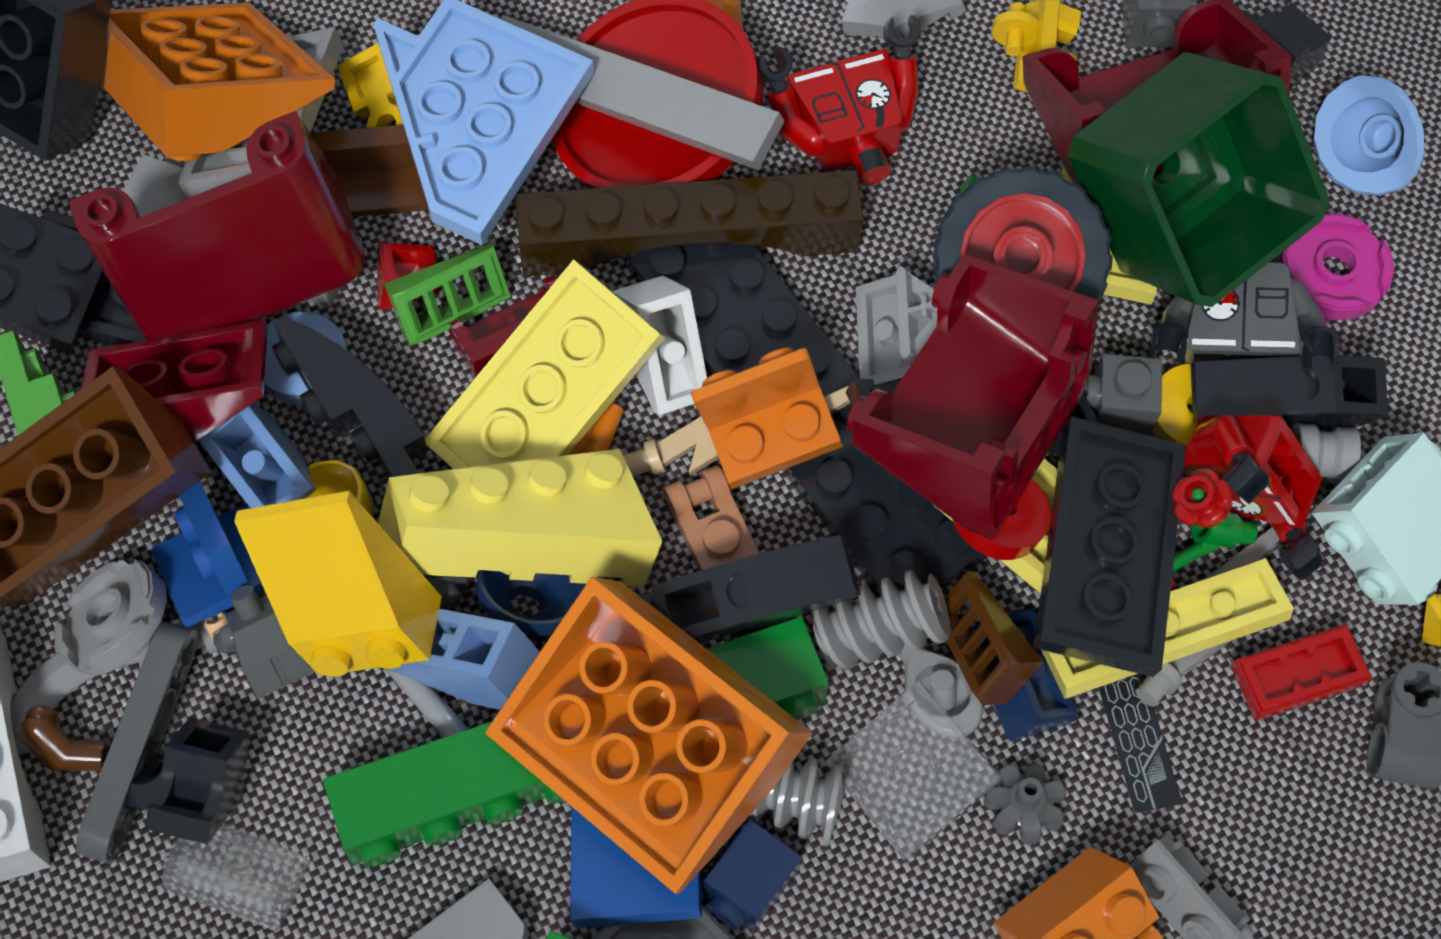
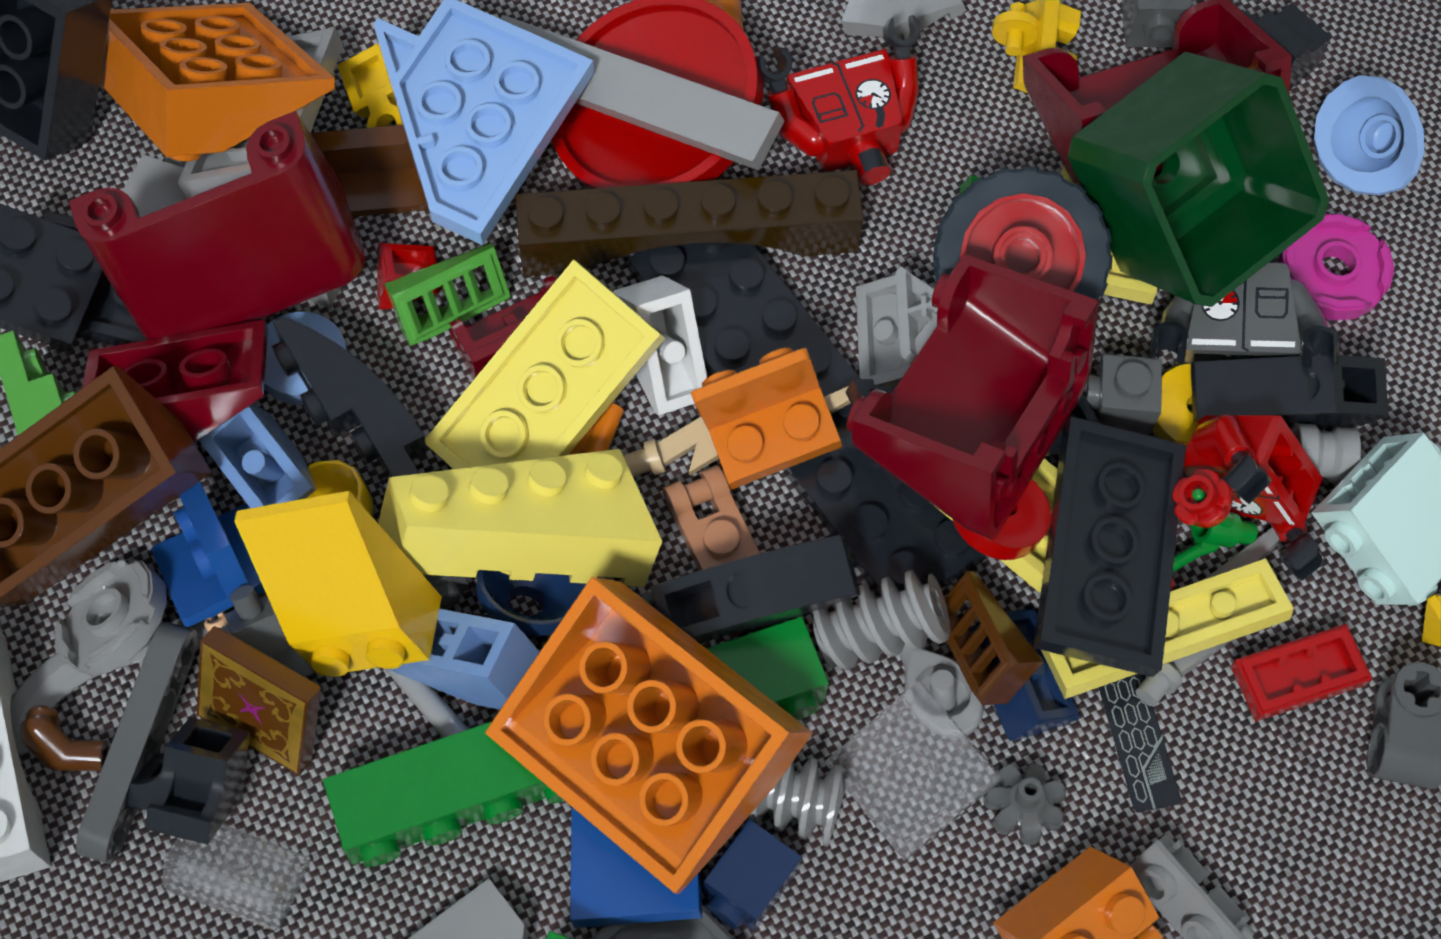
(260, 696): none -> reddish brown tile

